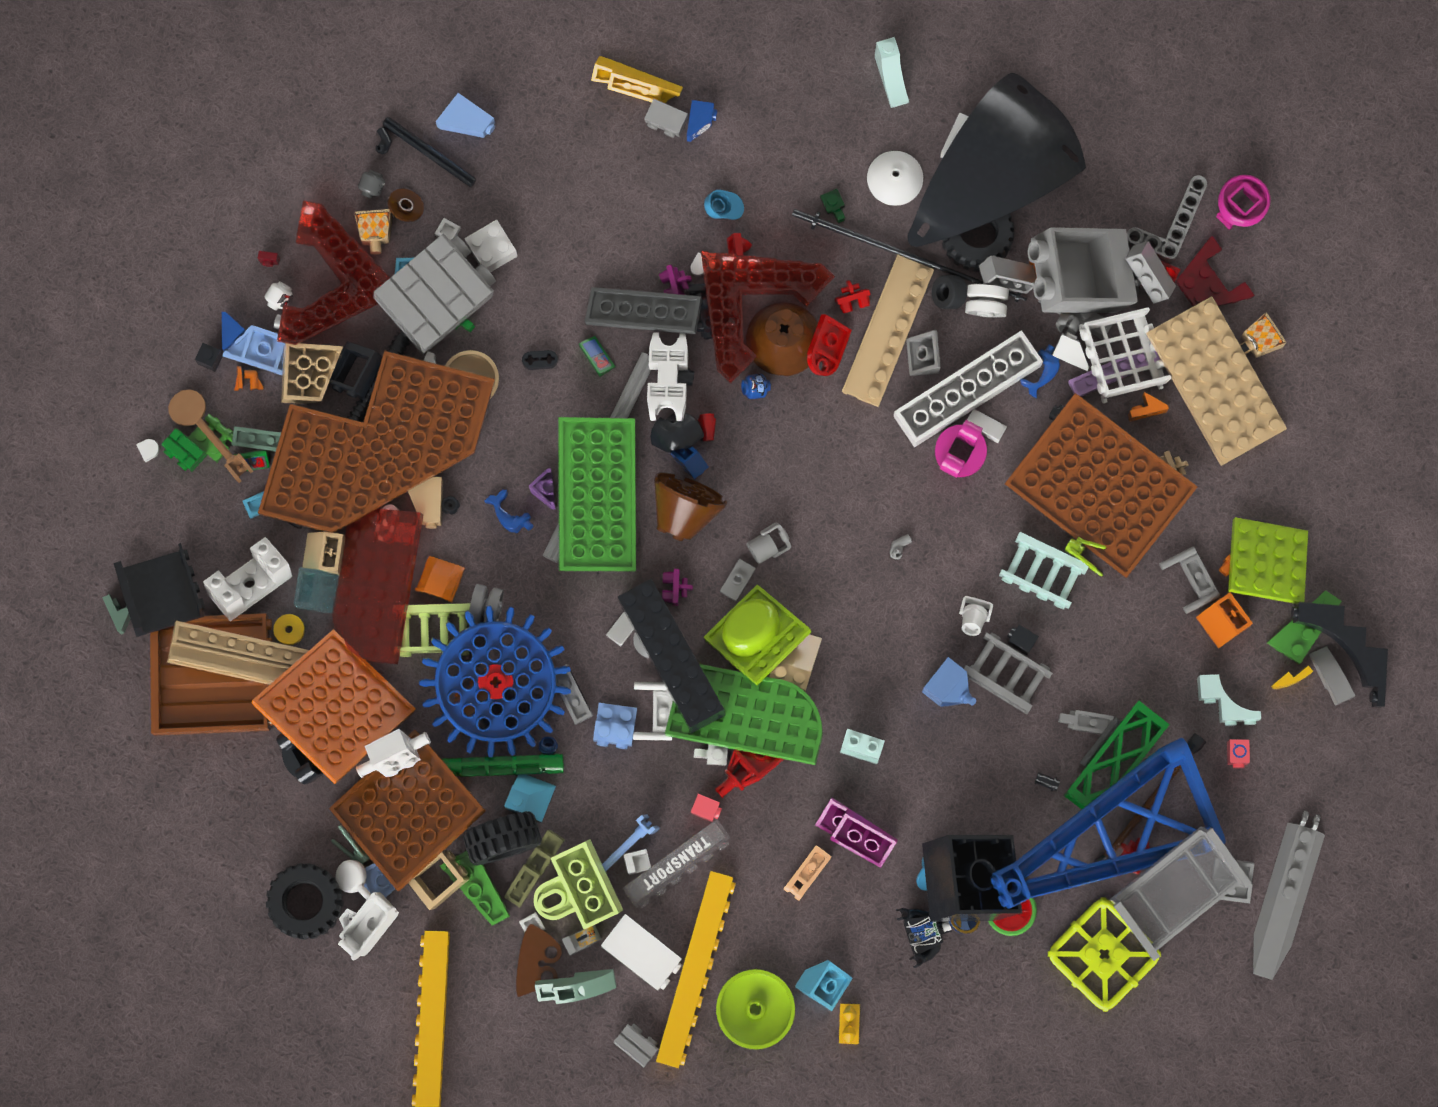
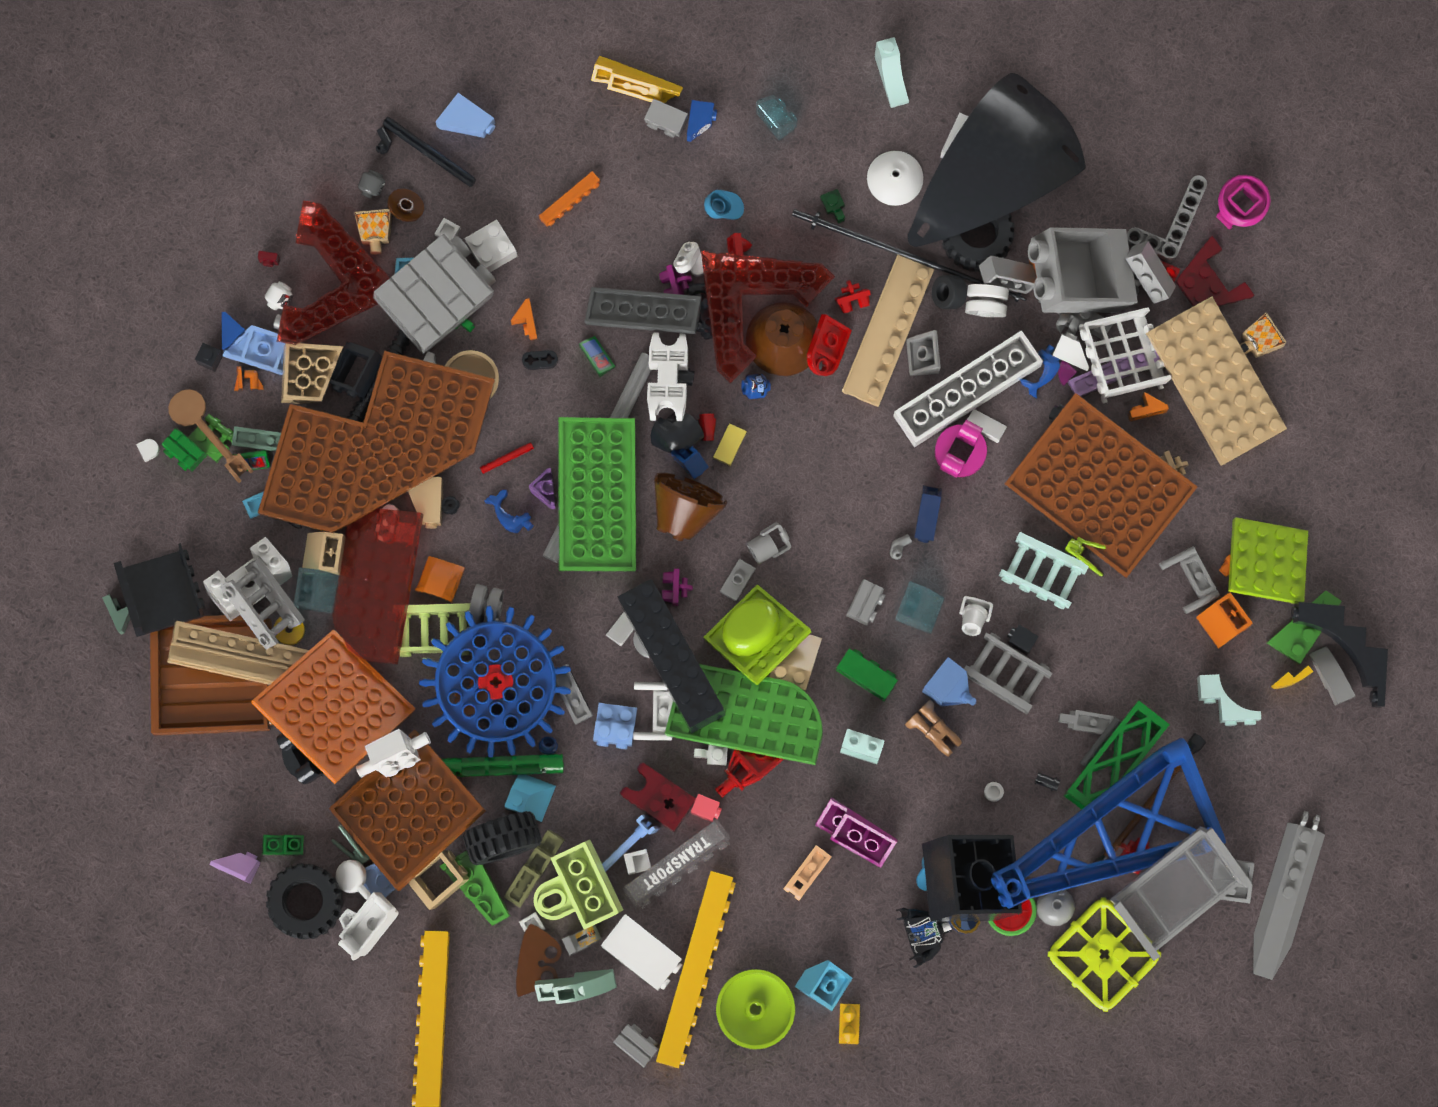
(238, 865): none -> lavender slope
(275, 594): none -> light grey fence
(282, 844): none -> green slope
(507, 457): none -> red bar
(524, 315): none -> orange slope
(567, 201): none -> orange piece
(656, 791): none -> dark red brick
(686, 257): none -> white plate
(729, 444): none -> light yellow tile
(775, 116): none -> clear light blue slope
(865, 602): none -> light grey brick
(867, 674): none -> green brick
(919, 607): none -> clear light blue slope
(928, 513): none -> dark blue slope
(937, 732): none -> medium nougat piece
(993, 792): none -> white tile
(1055, 908): none -> light grey cylinder
(1065, 372): none -> magenta tile
(1238, 753): coral brick -> none

